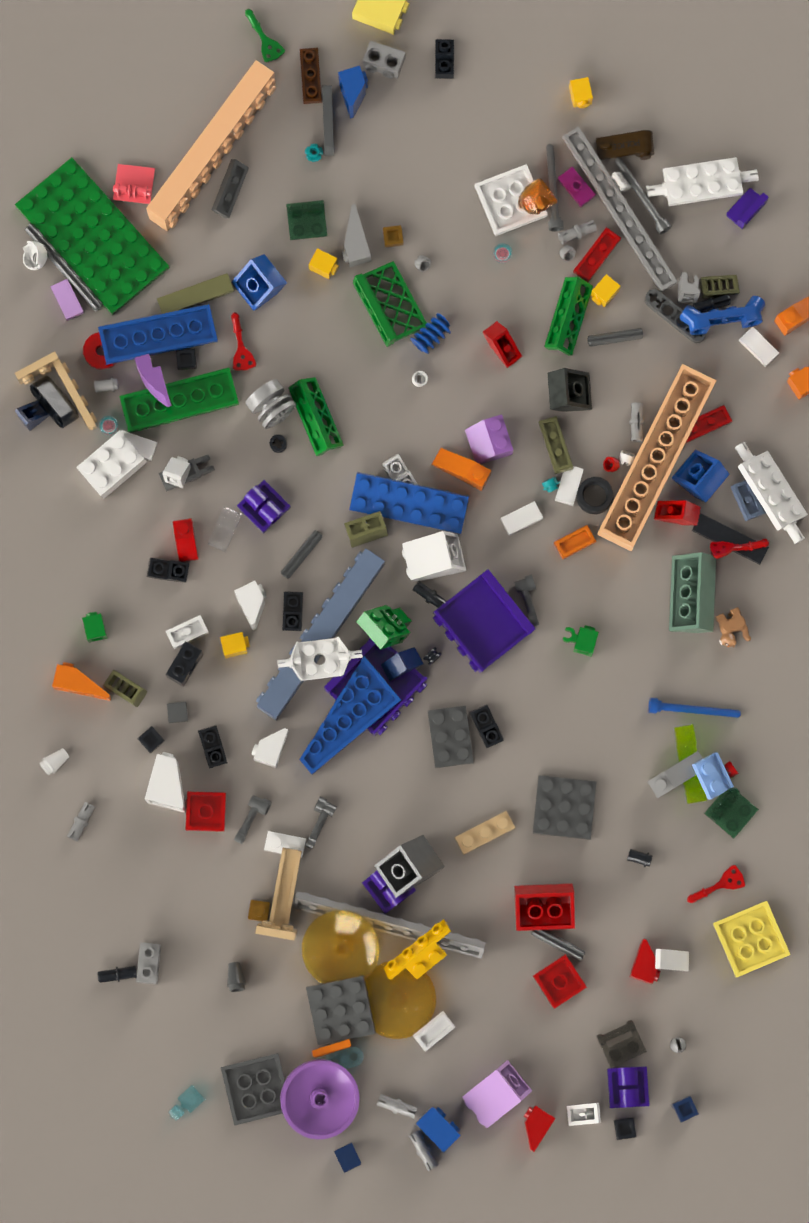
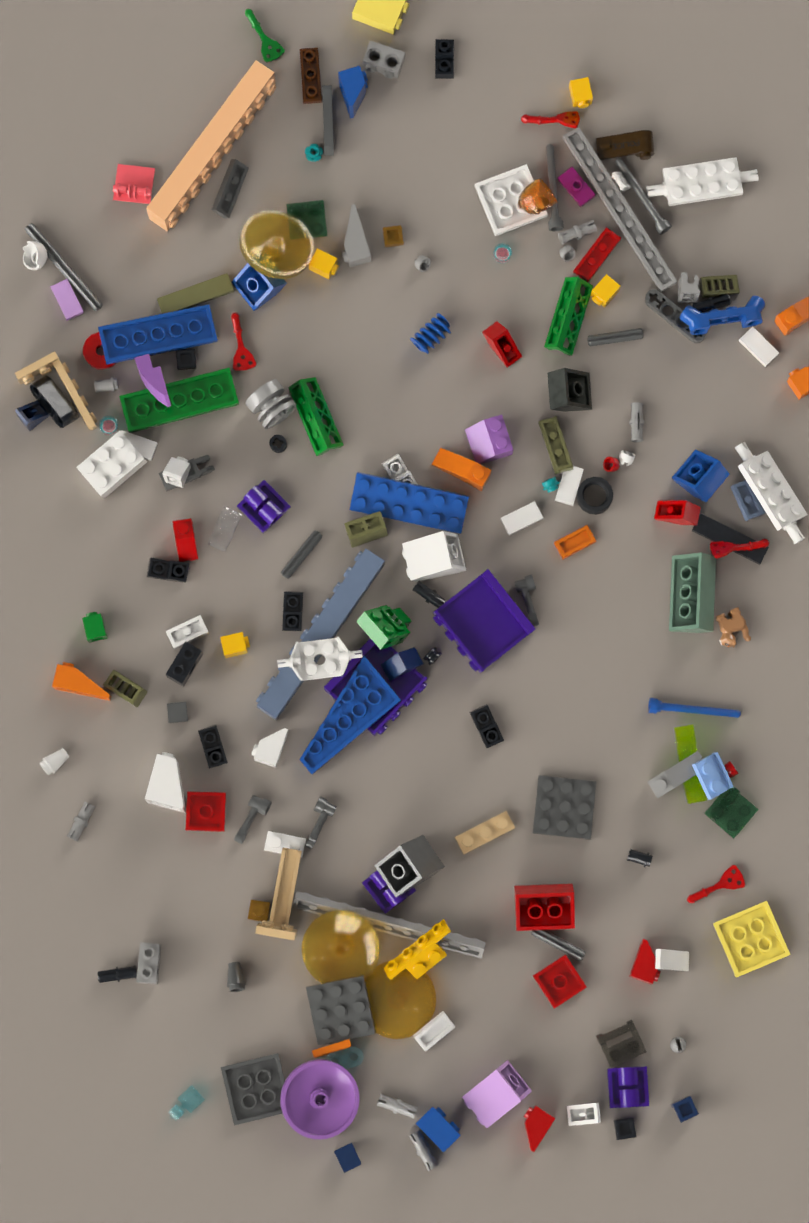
(92, 236): green plate -> none
(151, 739): black tile -> none
(252, 602): white slope -> none
(276, 244): none -> clear yellow dish
(374, 307): green fence -> none
(423, 378): white hinge -> none
(450, 737): dark grey plate -> none
(568, 119): none -> red piece
(584, 641): green brick -> none
(656, 457): light nougat brick -> none
(709, 422): red tile -> none
(747, 207): dark purple panel -> none

